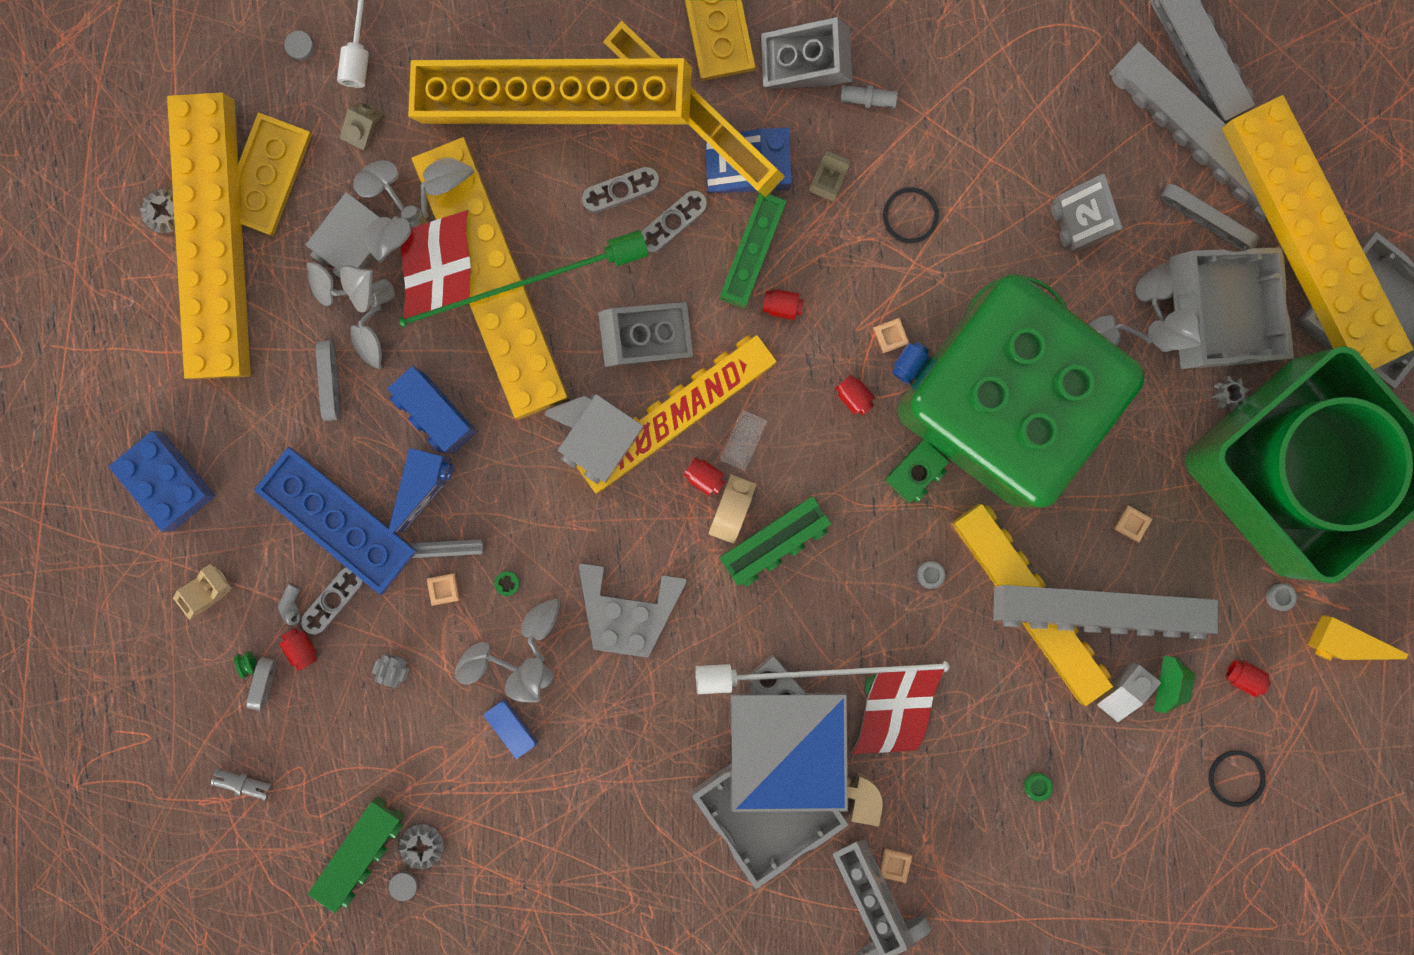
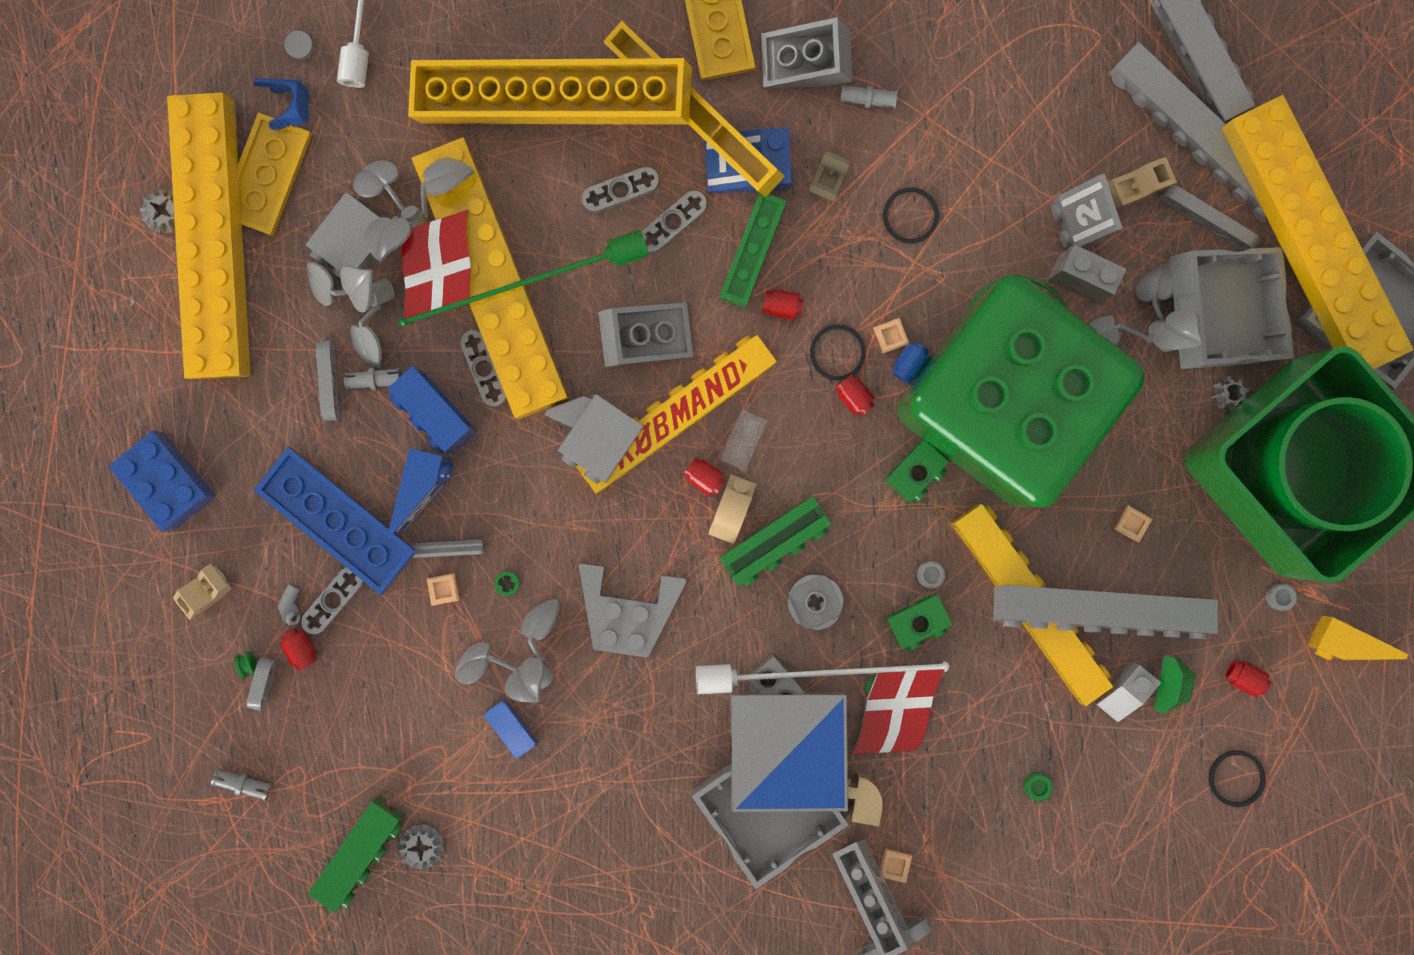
(298, 110): none -> blue helmet
(360, 124): dark tan bracket -> none
(372, 378): none -> light grey pin
(390, 670): light grey gear -> none
(403, 885): light grey tile -> none
(469, 352): none -> light grey beam
(808, 616): none -> light grey plate
(843, 327): none -> black piece
(934, 614): none -> green brick
(1086, 274): none -> light grey brick
(1141, 183): none -> tan brick

